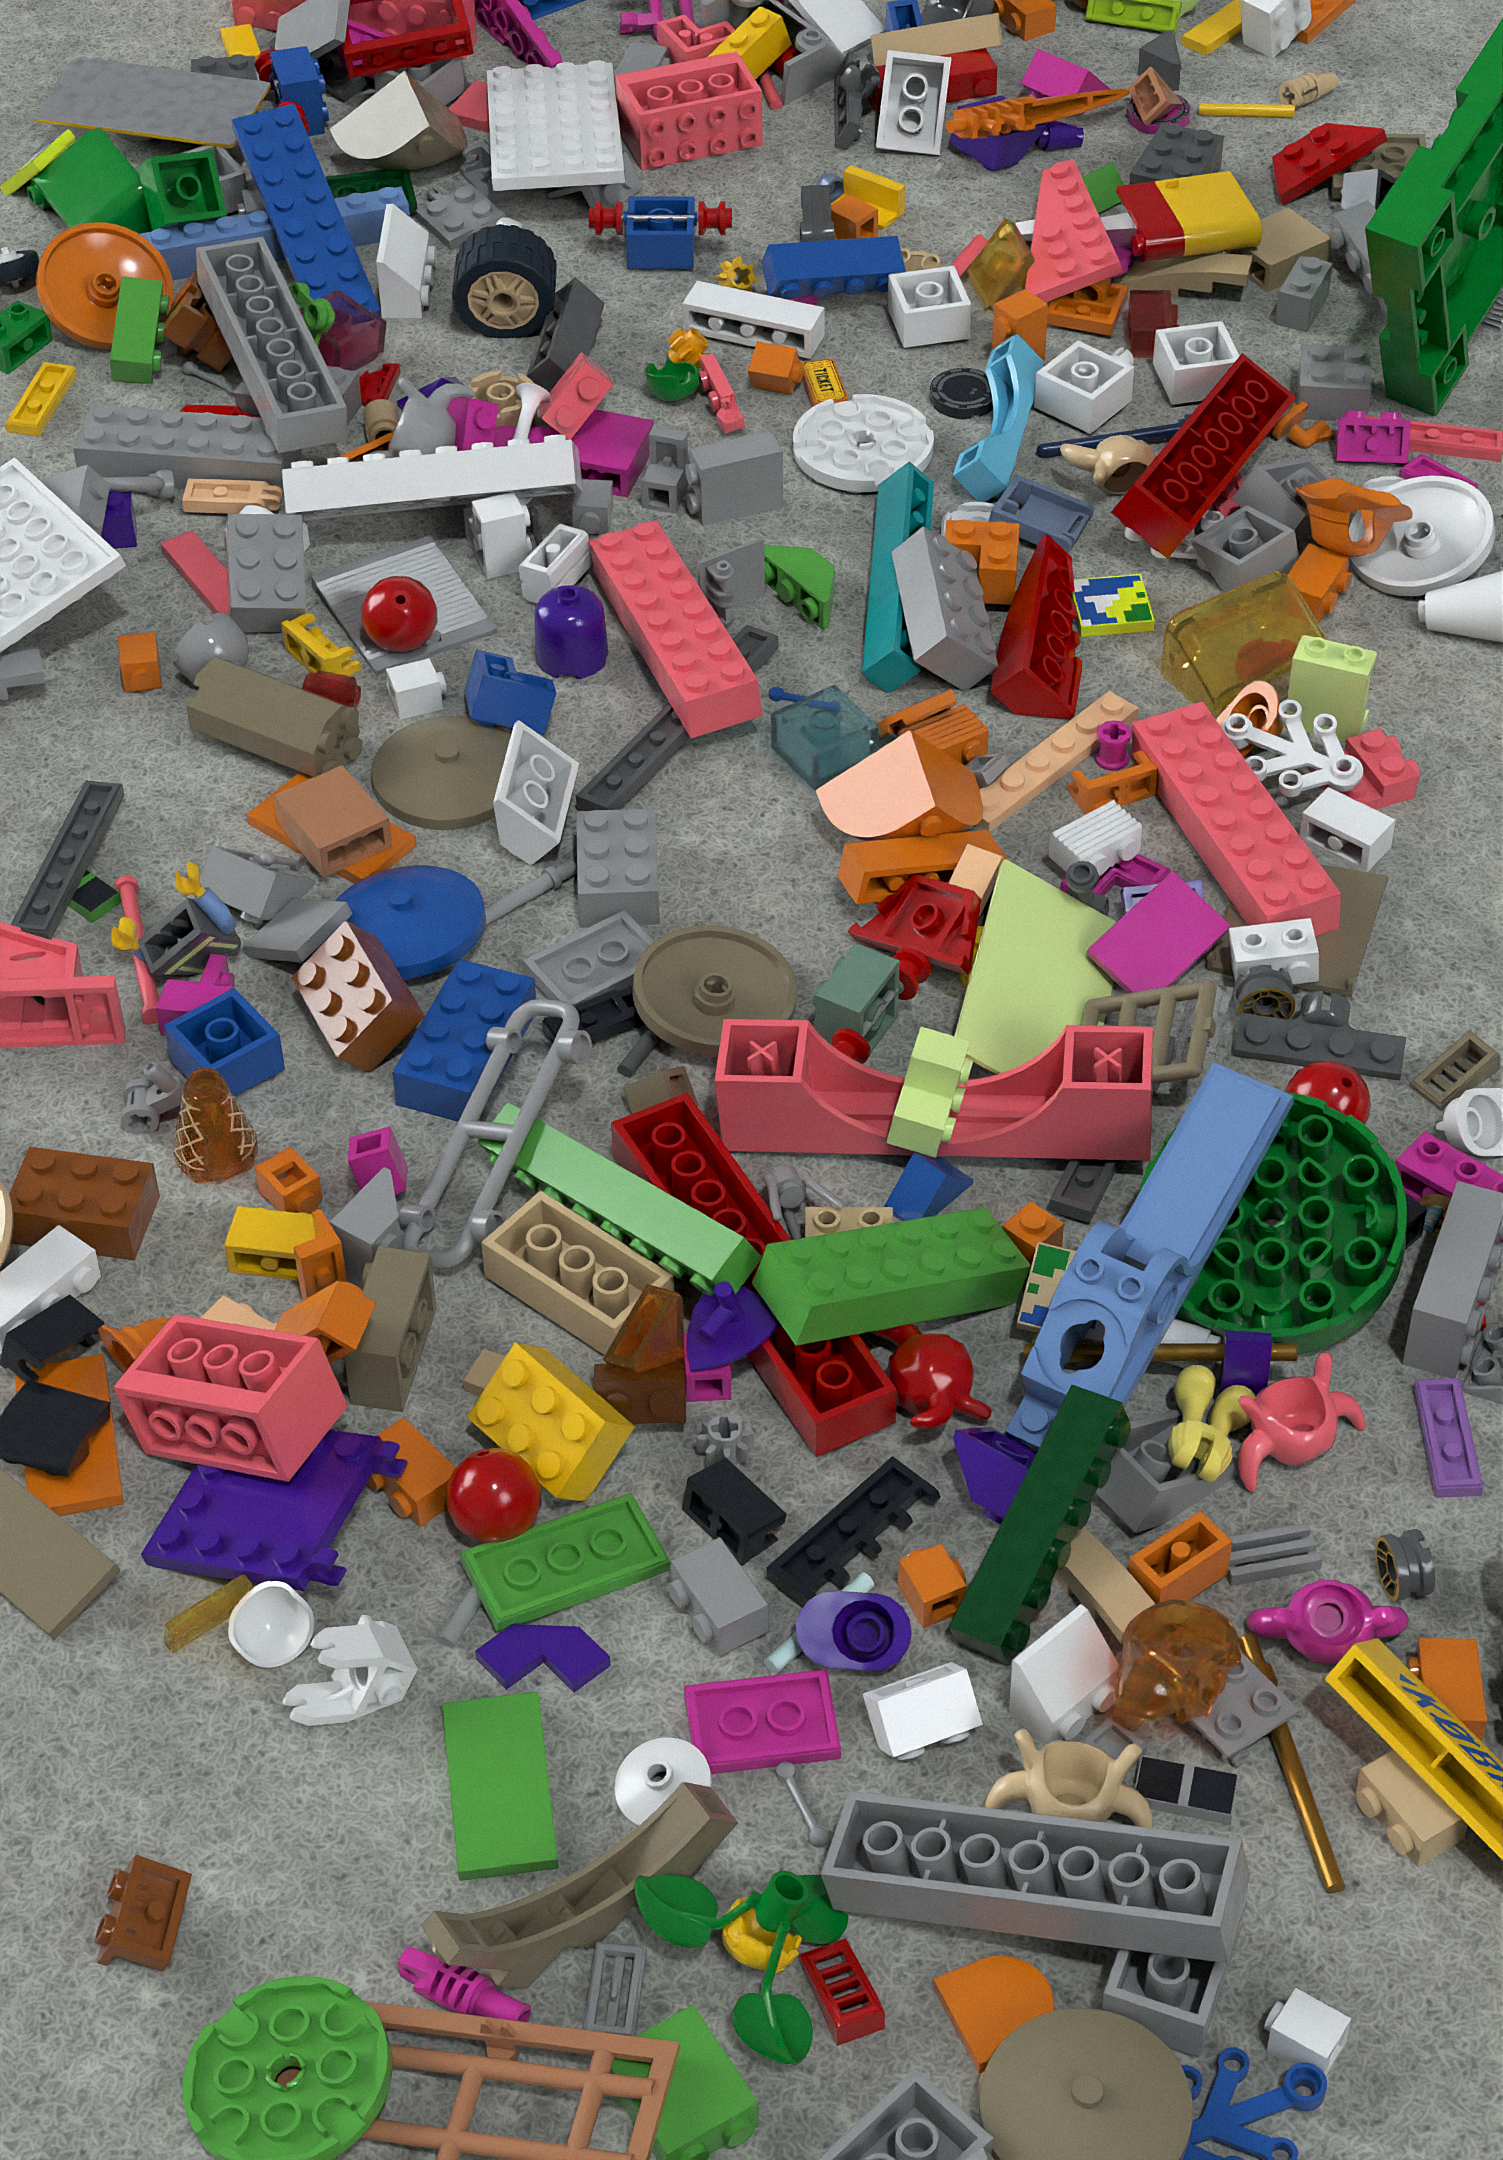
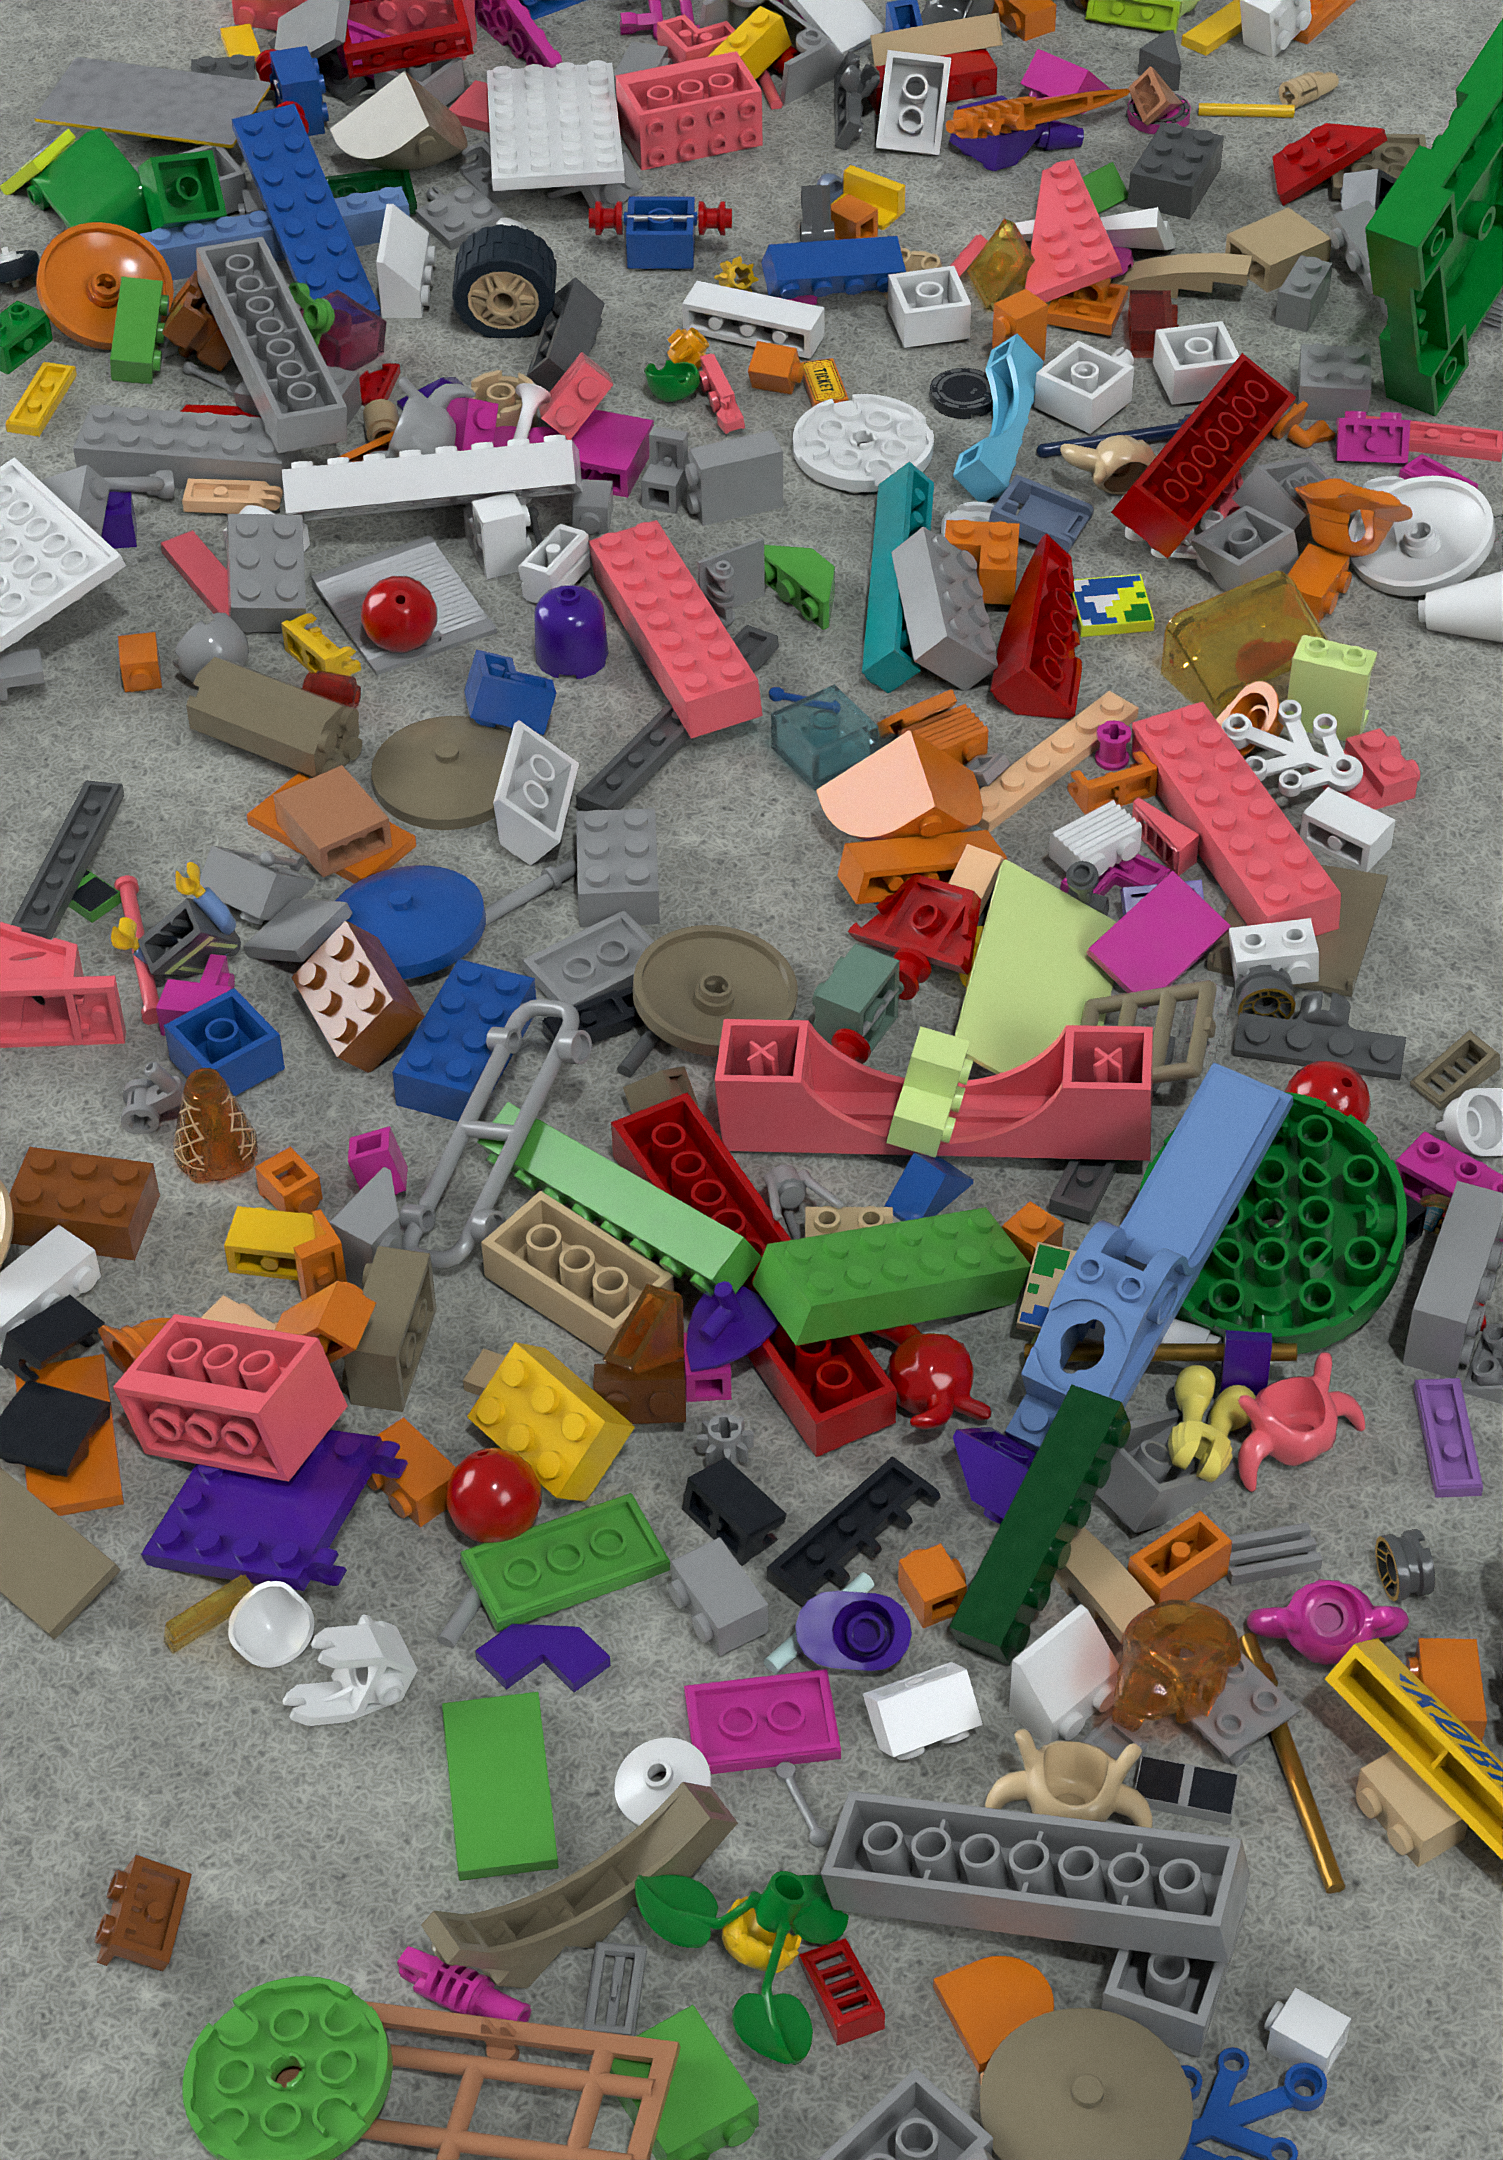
(415, 688): white brick -> none
(1166, 837): none -> coral slope
(1190, 216): yellow door -> none

